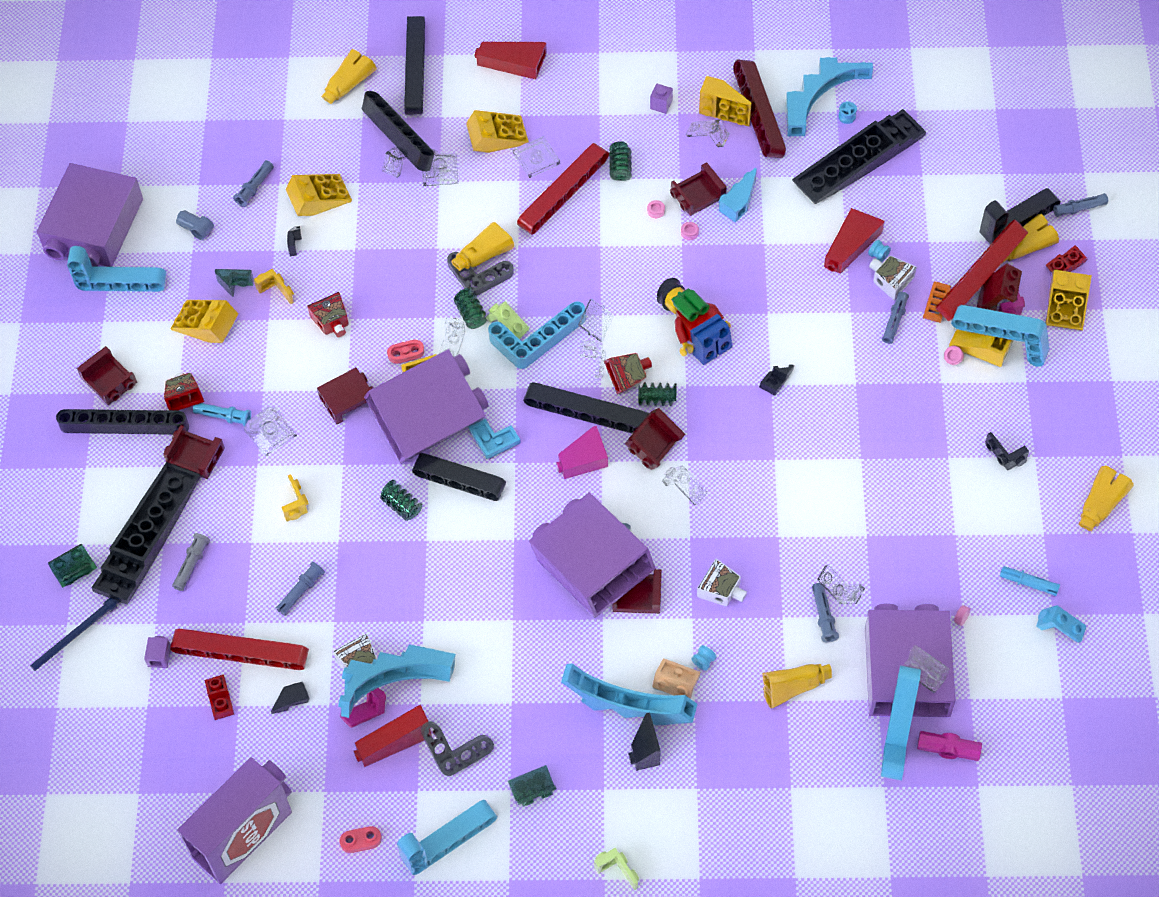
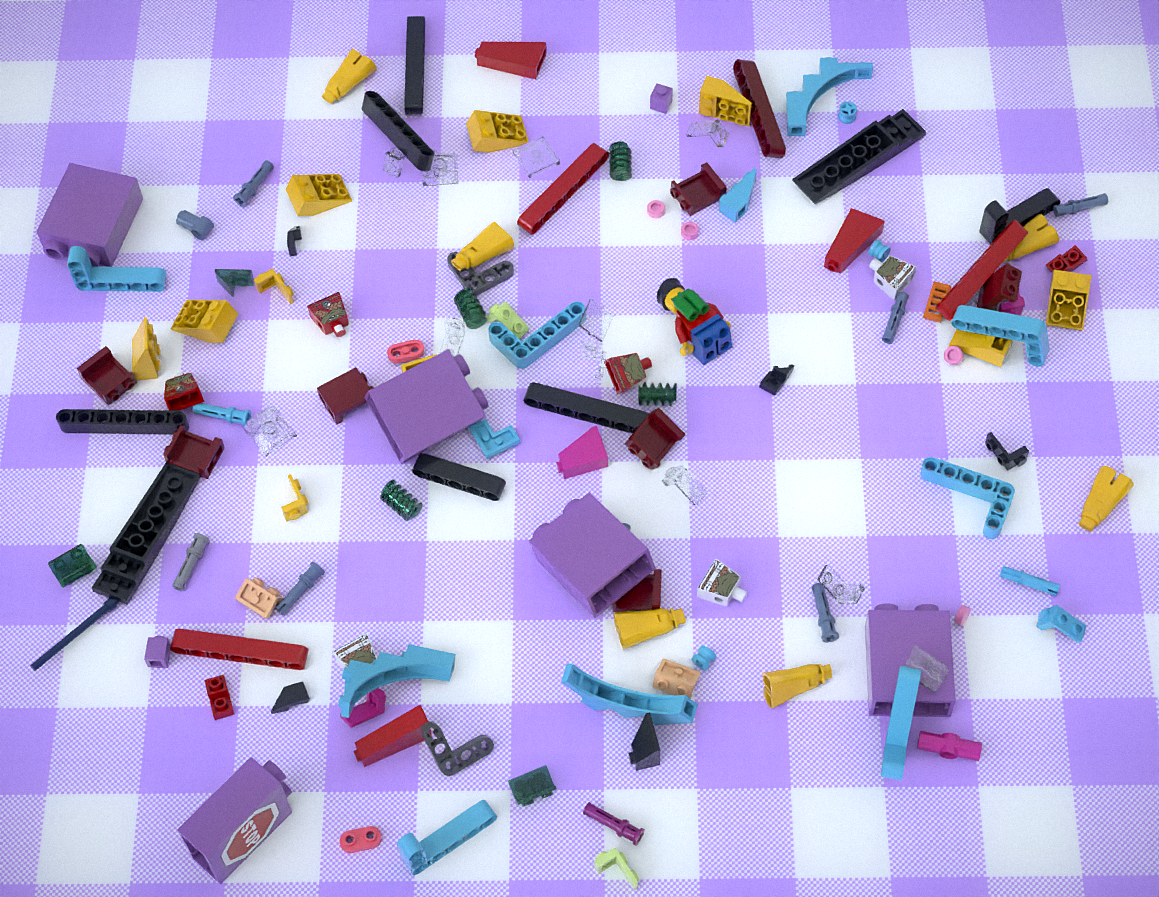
(145, 352): none -> yellow slope
(258, 597): none -> light nougat bracket
(622, 827): none -> magenta pin
(640, 626): none -> yellow piece
(973, 489): none -> medium azure beam

